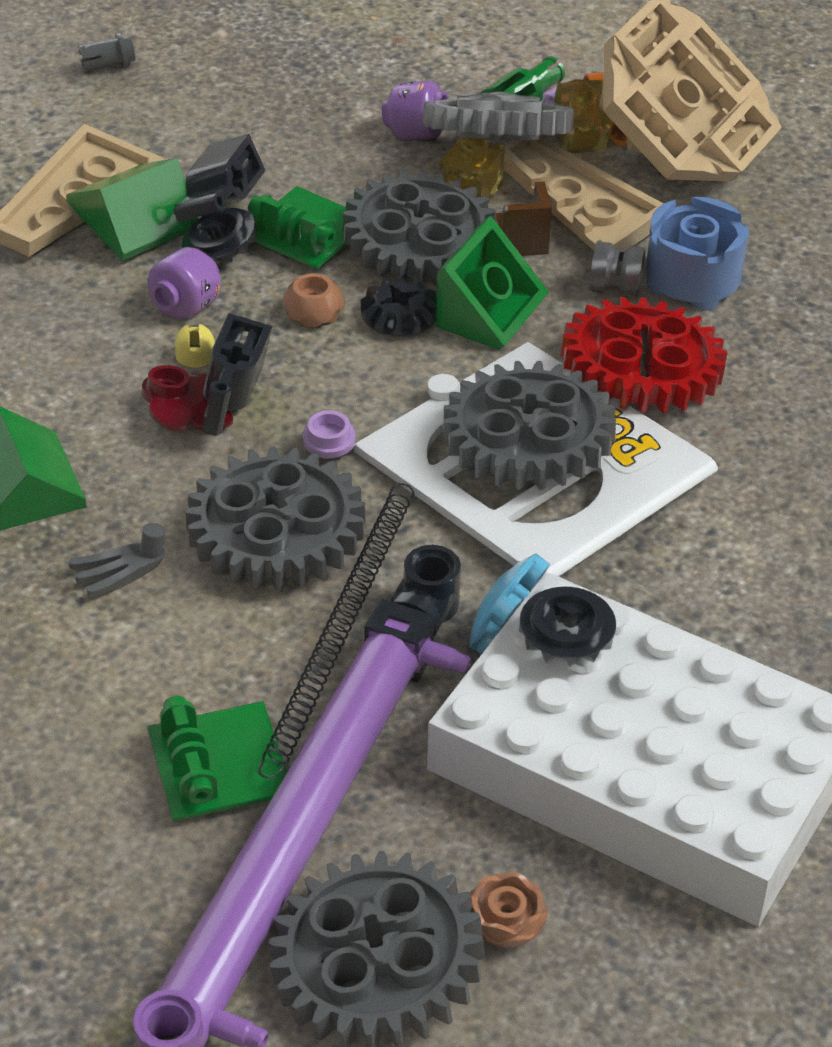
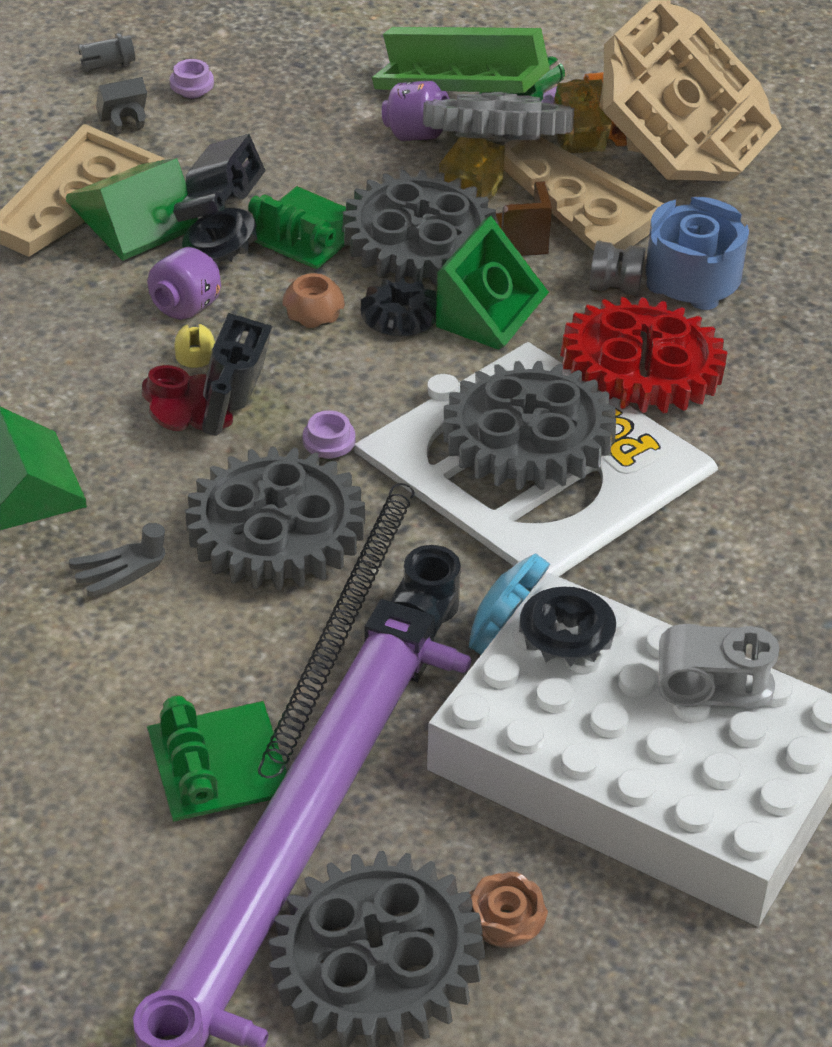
(122, 100): none -> dark grey tile
(191, 78): none -> lavender plate
(464, 58): none -> bright green fence
(710, 665): none -> light grey piece

